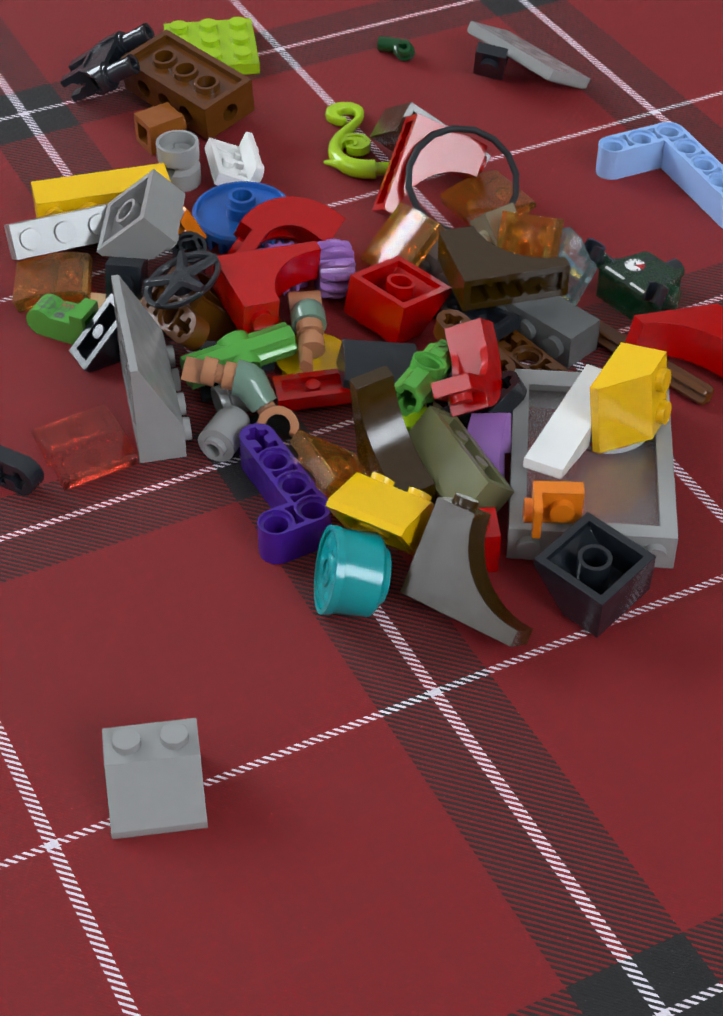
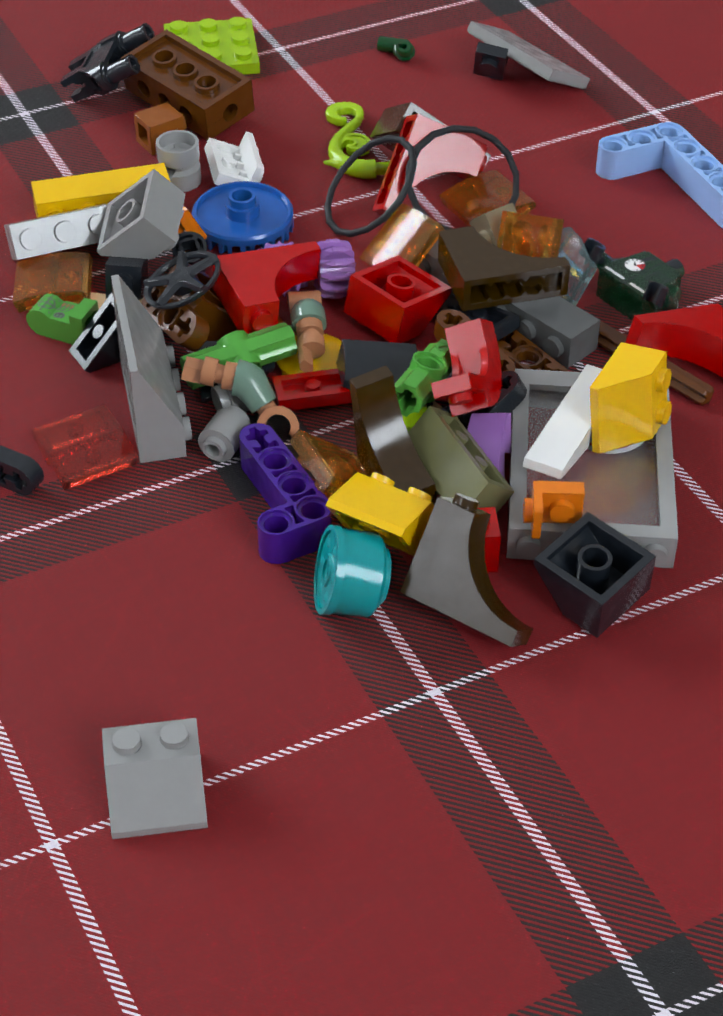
(286, 218): red arch -> none
(410, 178): none -> black piece

